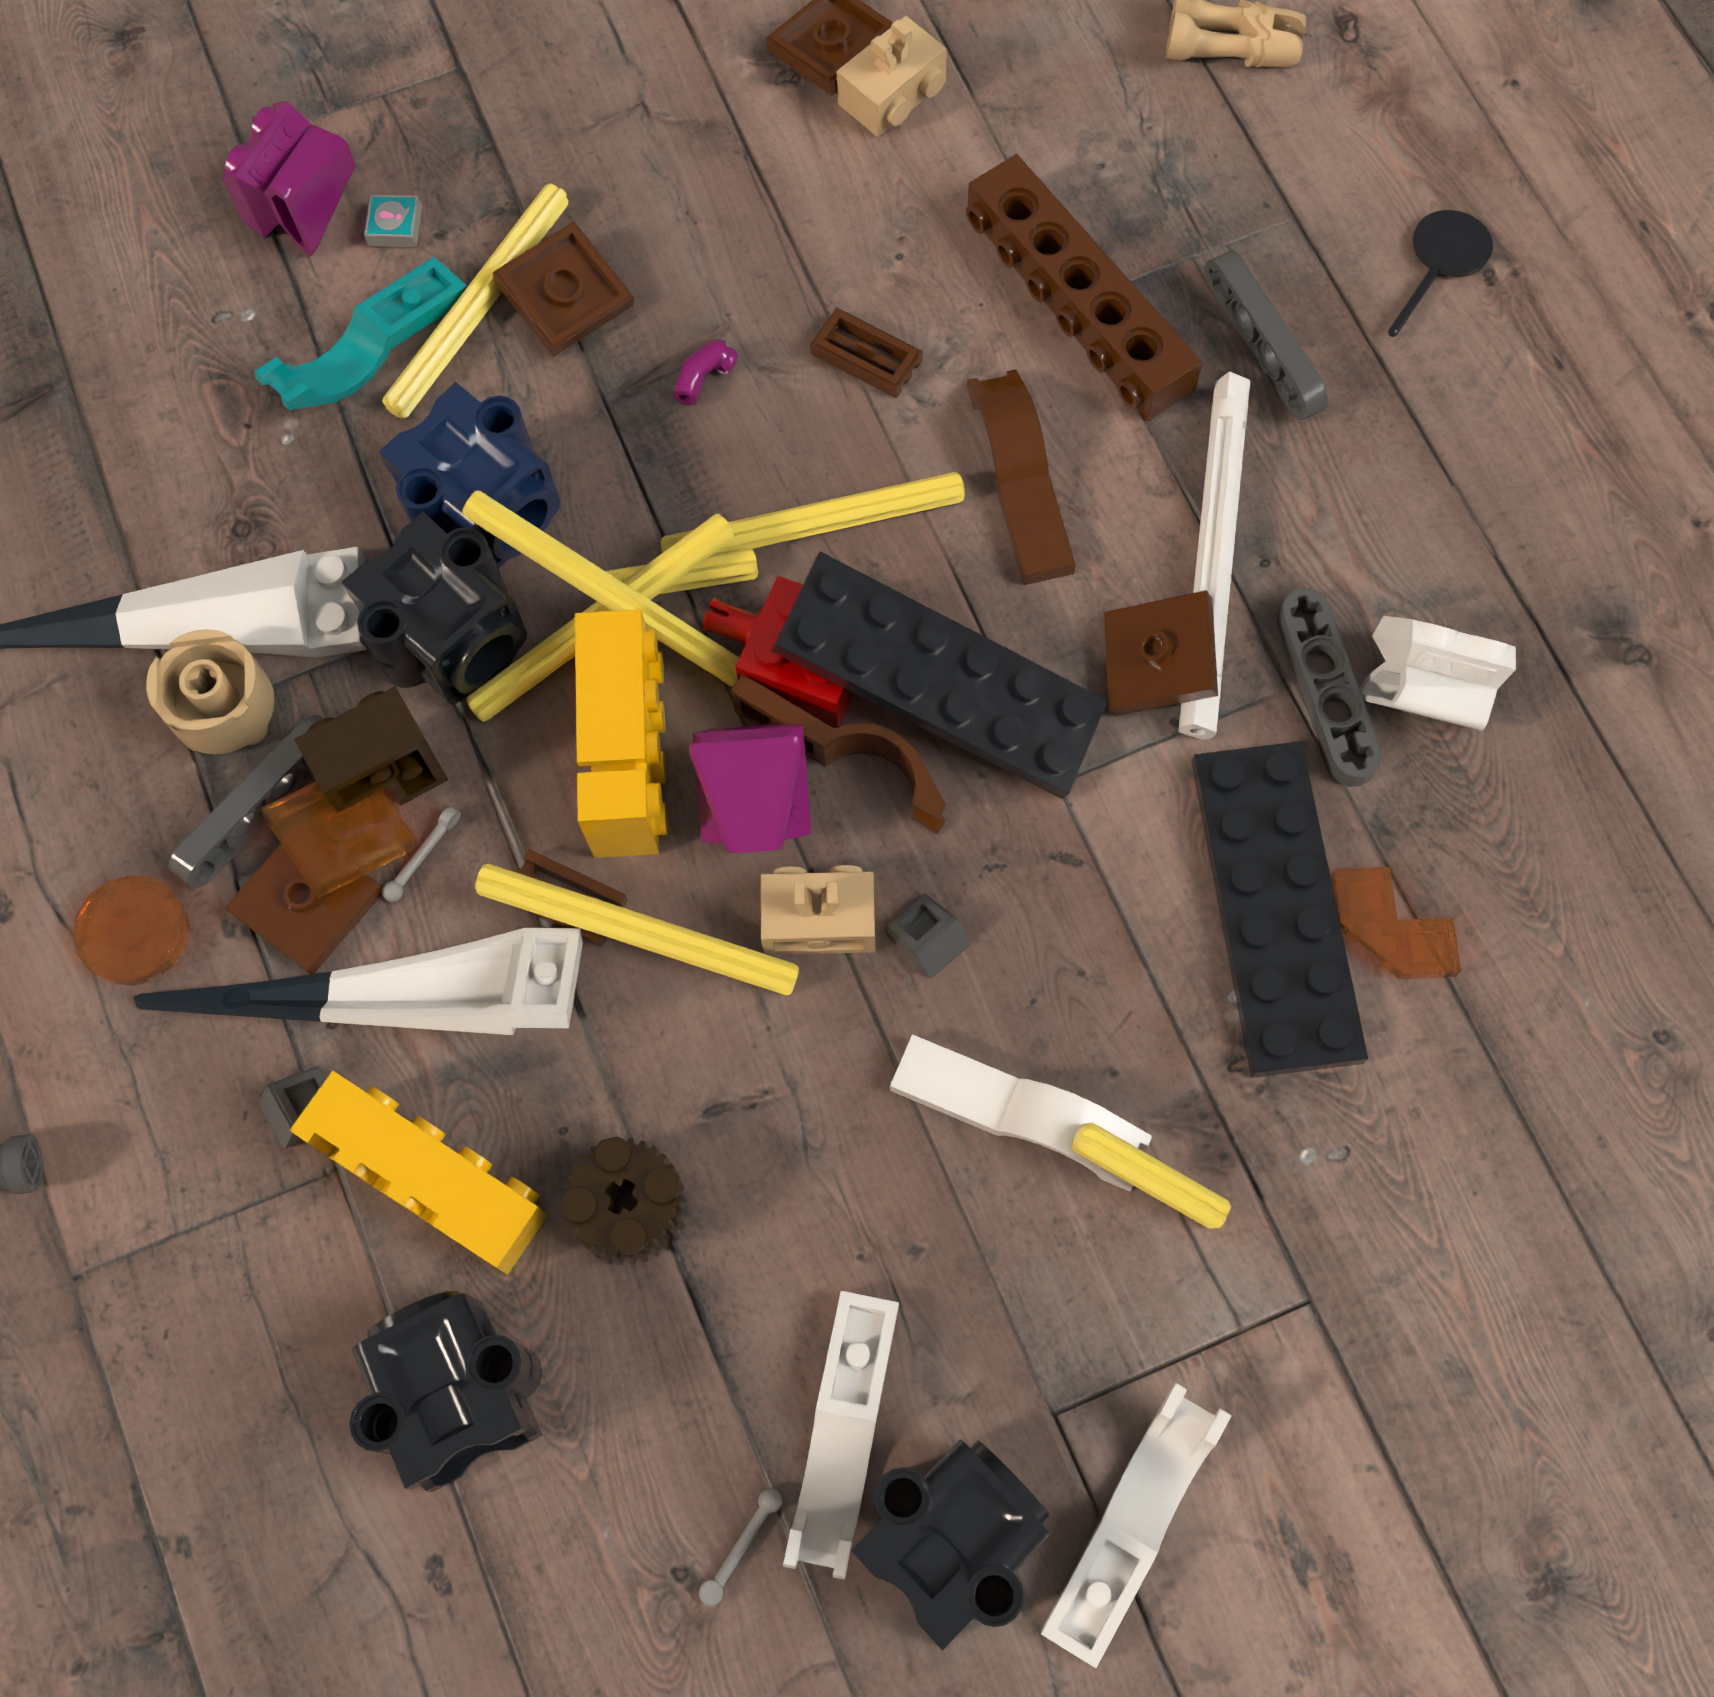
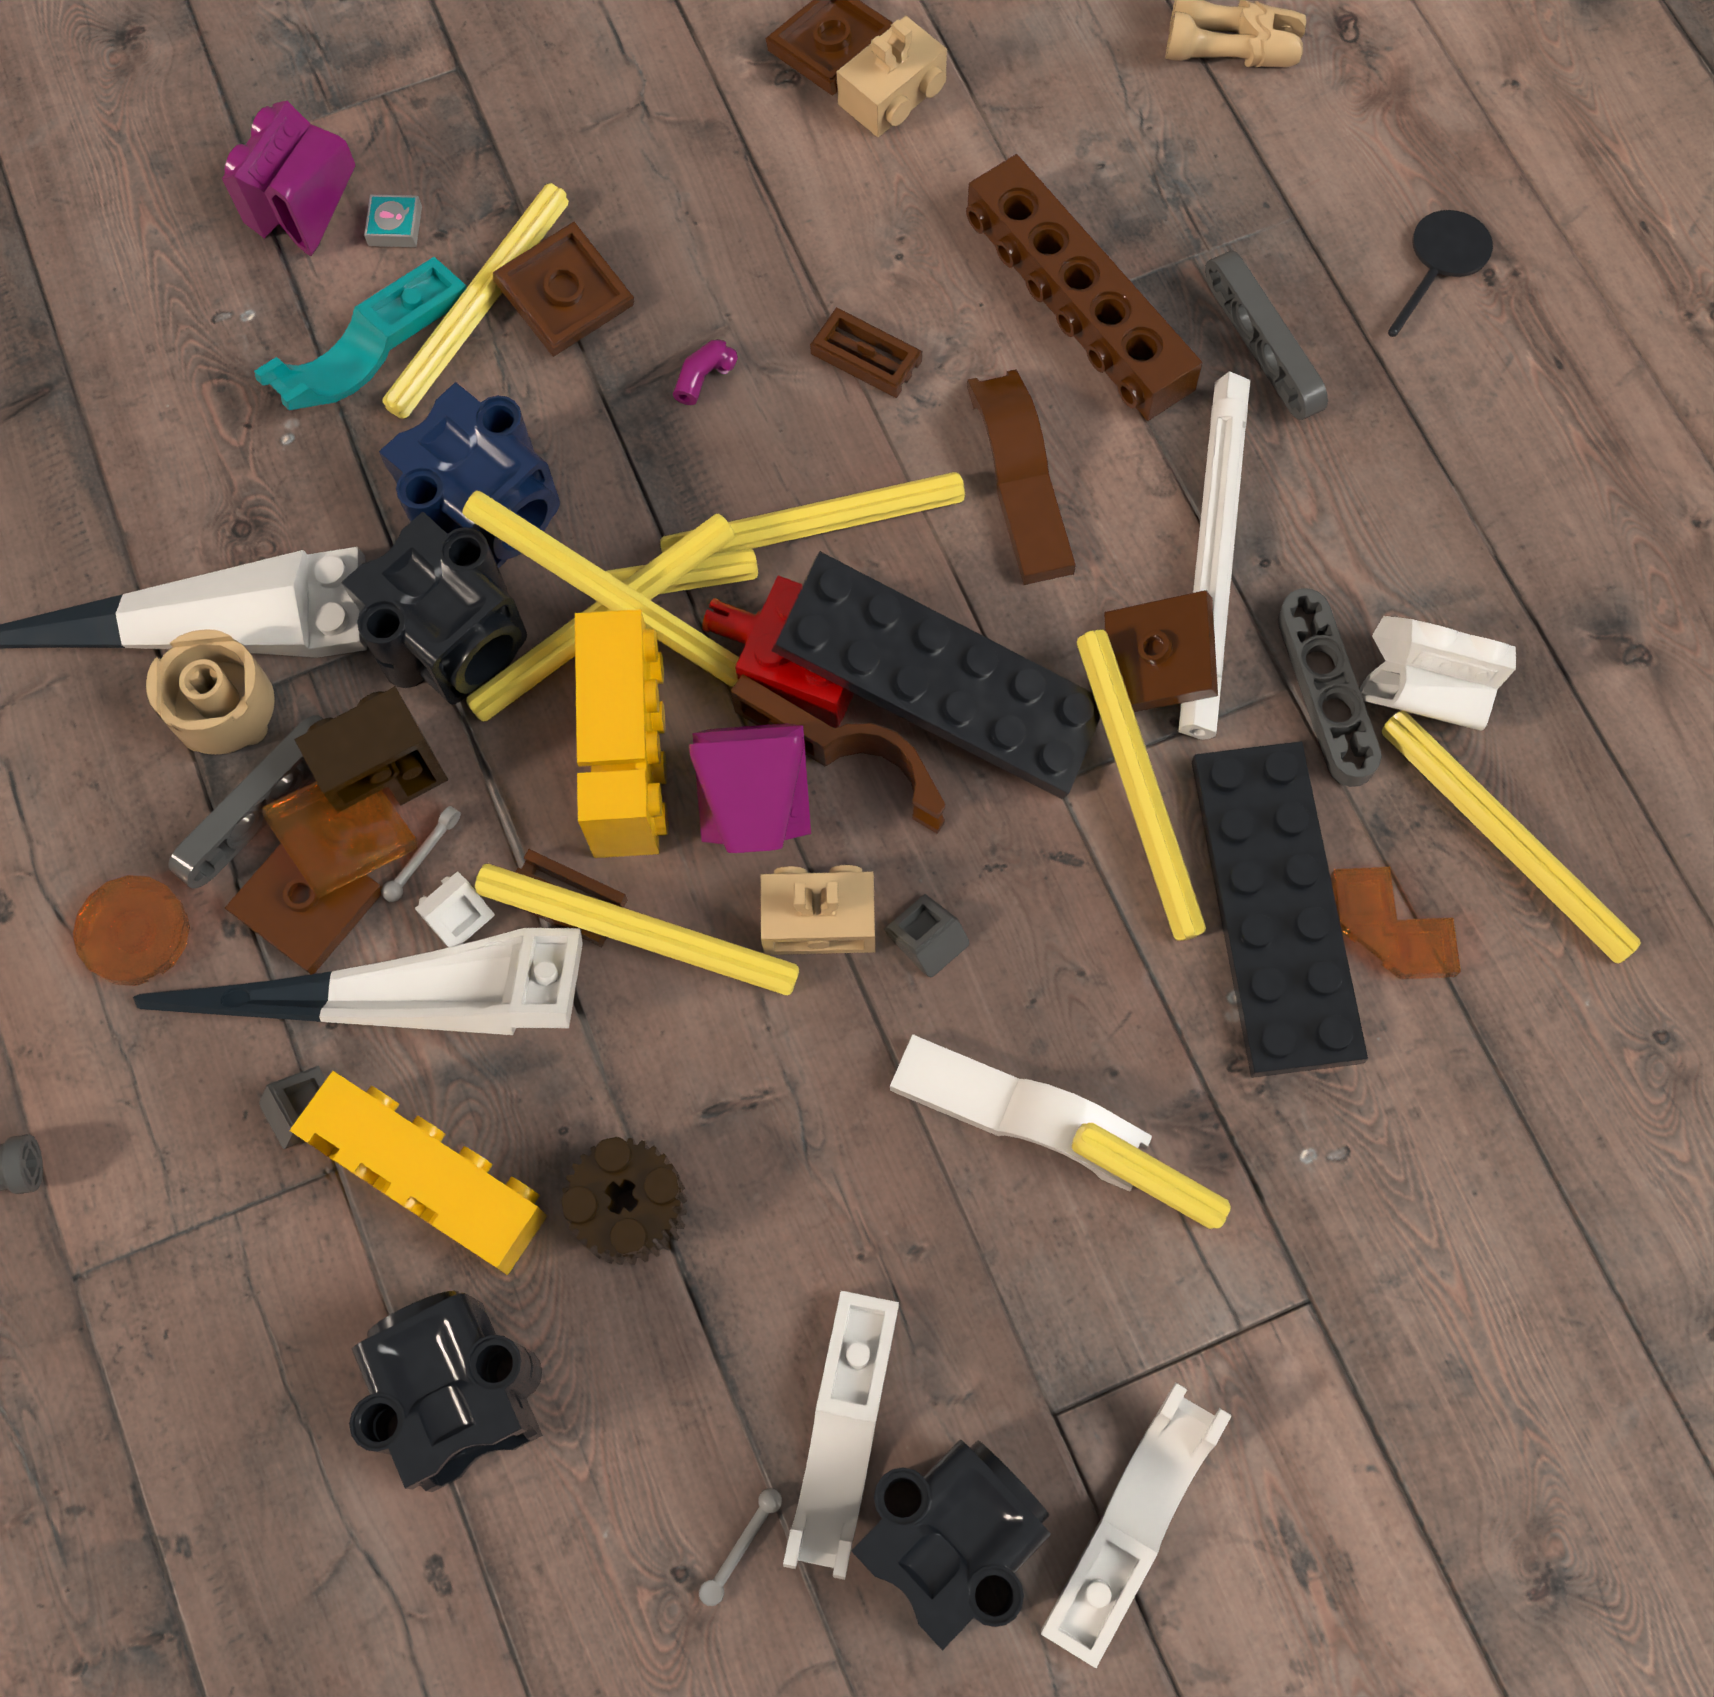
(454, 910): none -> white tile
(1141, 786): none -> light yellow axle
(1511, 837): none -> light yellow axle

